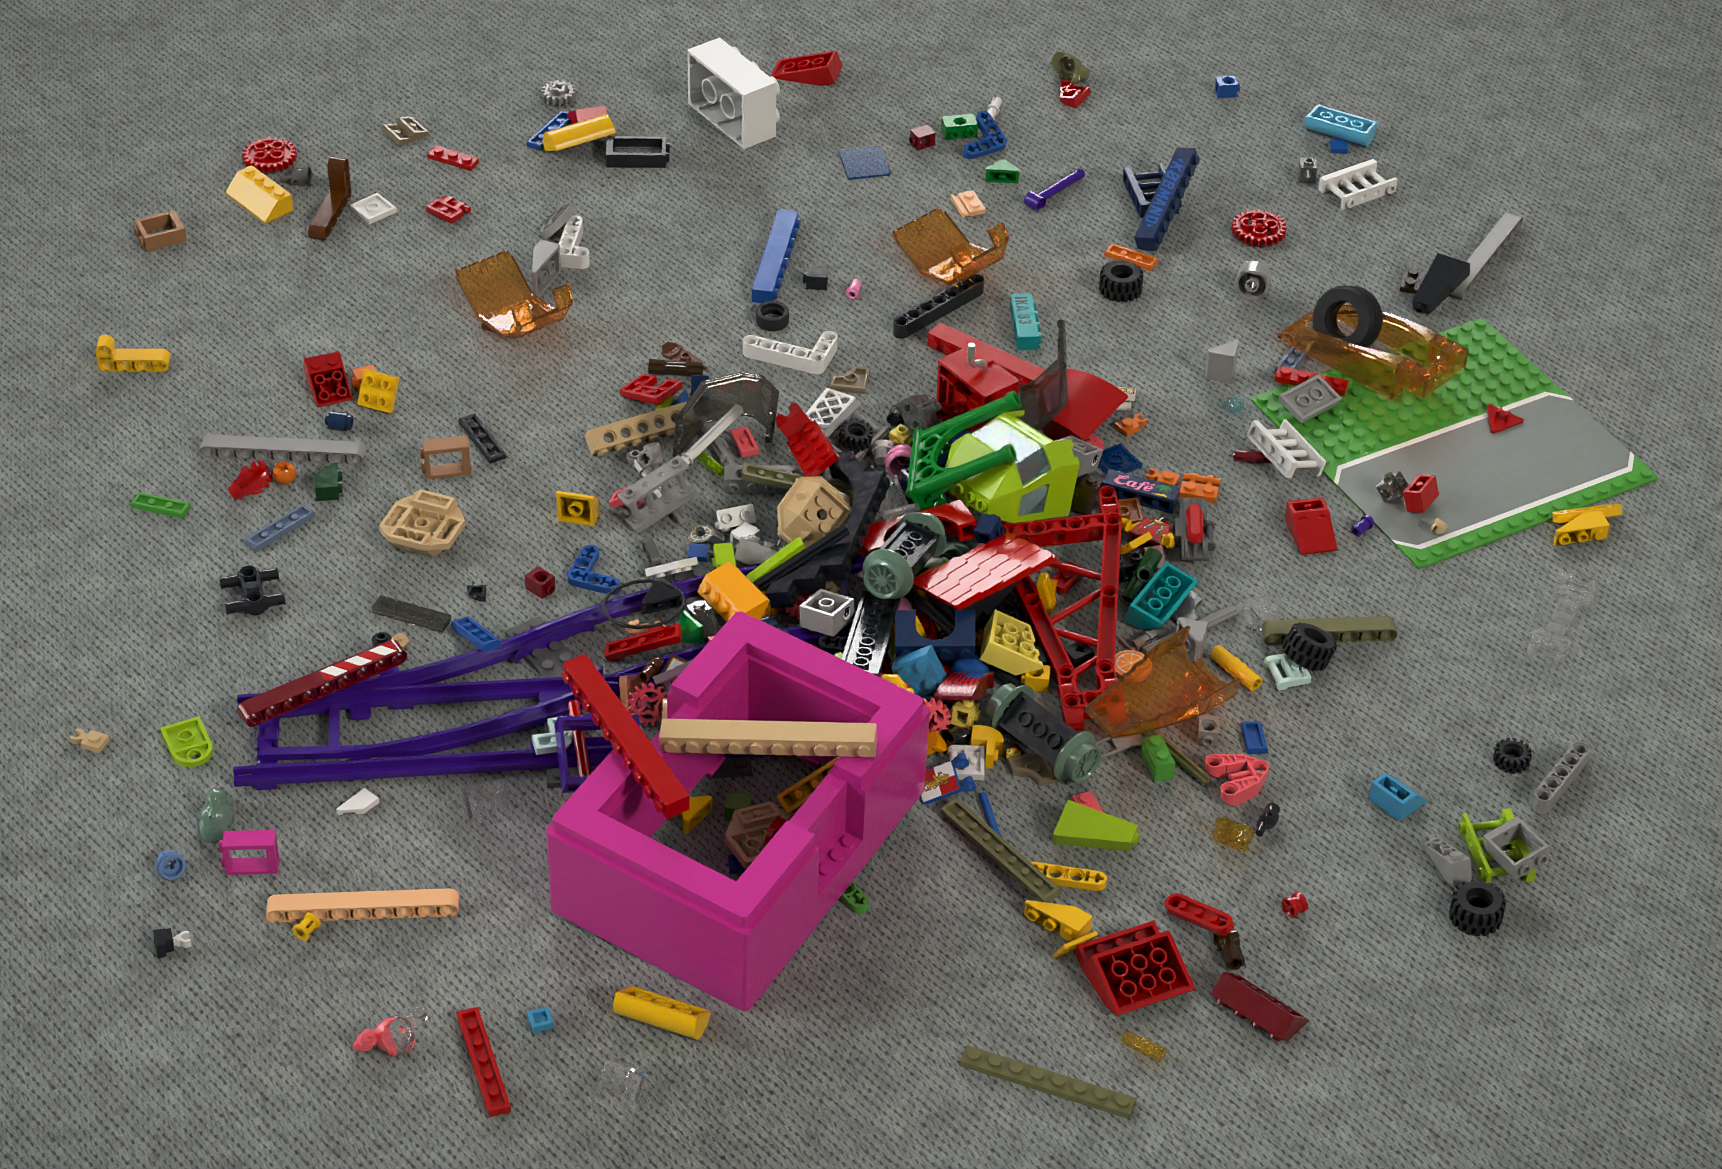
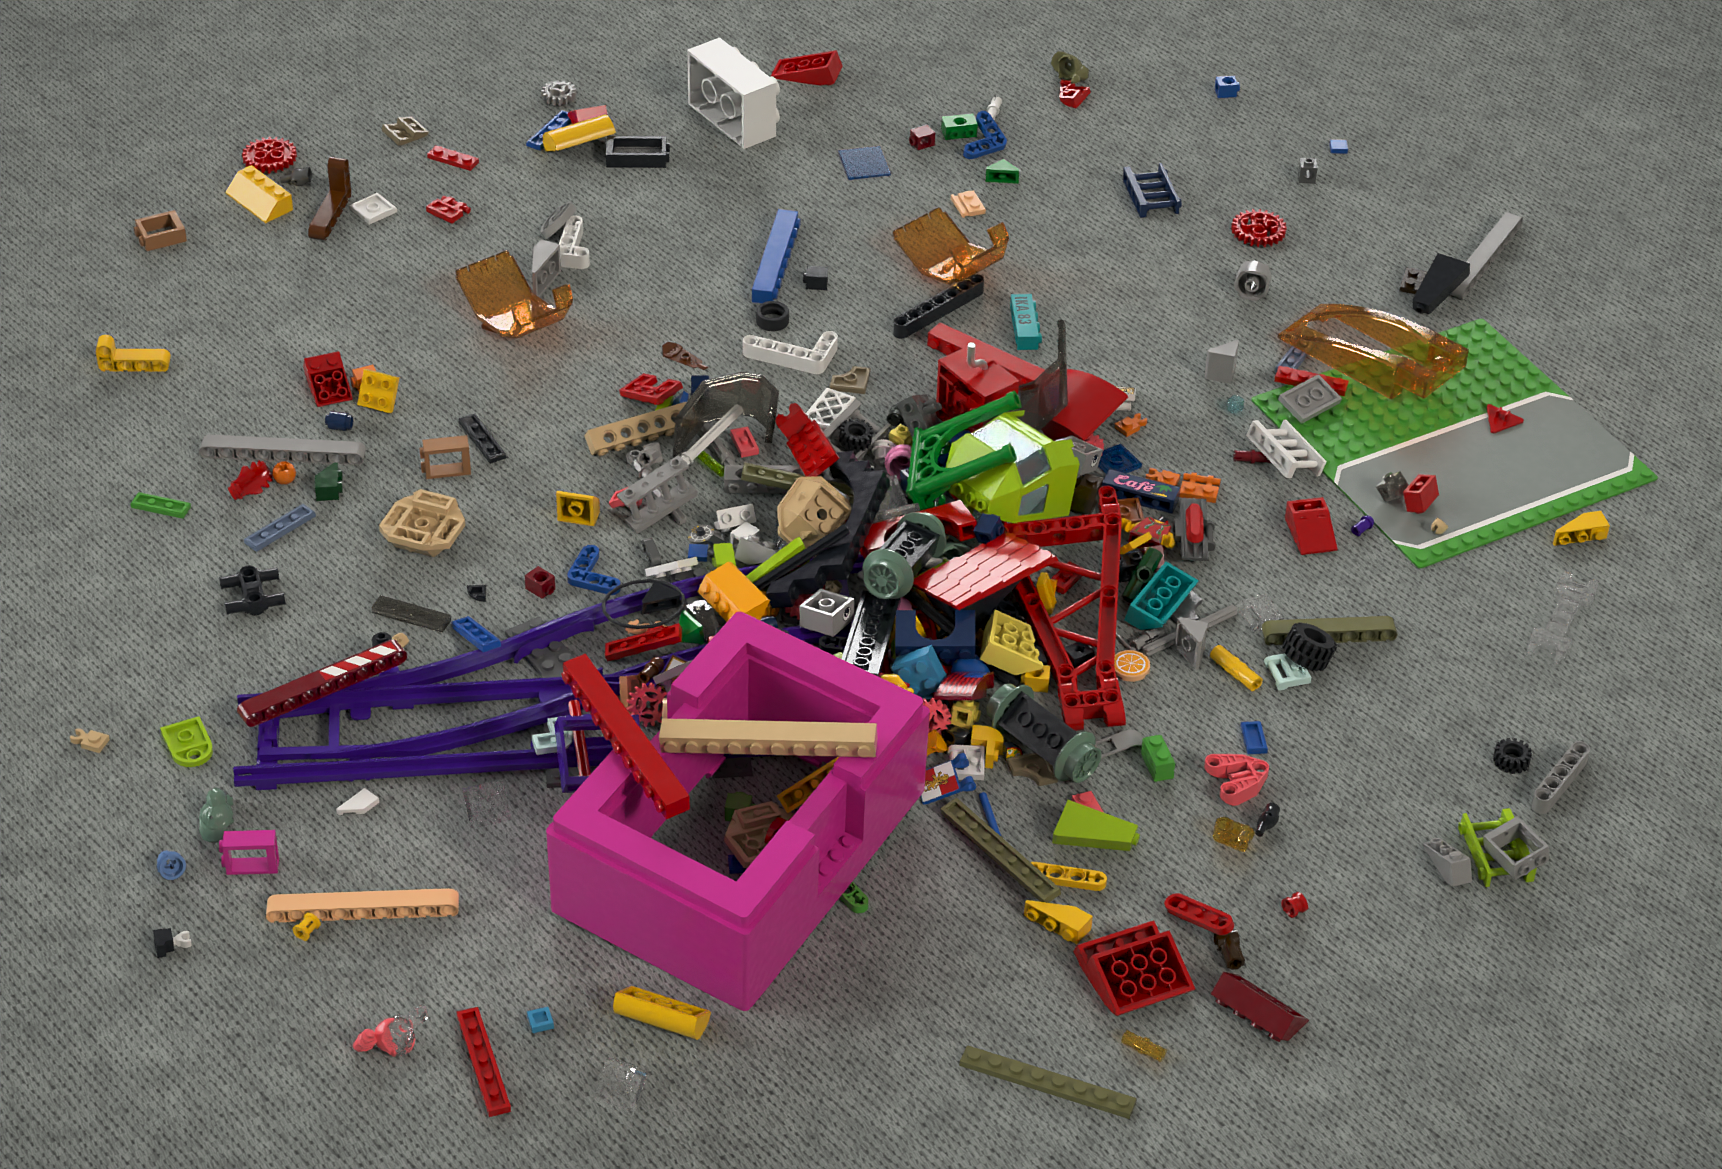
(661, 367): dark brown axle -> none
(699, 809): yellow slope -> none
(853, 290): bright pink pin -> none
(1038, 200): dark purple piece -> none
(1066, 948): yellow window -> none
(1121, 253): orange tile -> none
(1121, 281): black tyre -> none
(1160, 691): clear orange windscreen -> none
(1166, 199): dark blue brick -> none
(1183, 760): olive axle -> none
(1208, 730): light grey brick -> none
(1341, 125): medium azure brick -> none
(1357, 174): white fence -> none
(1368, 313): black tyre -> none
(1395, 796): dark azure slope -> none
(1477, 920): black tyre -> none
(1568, 515): yellow beam -> none

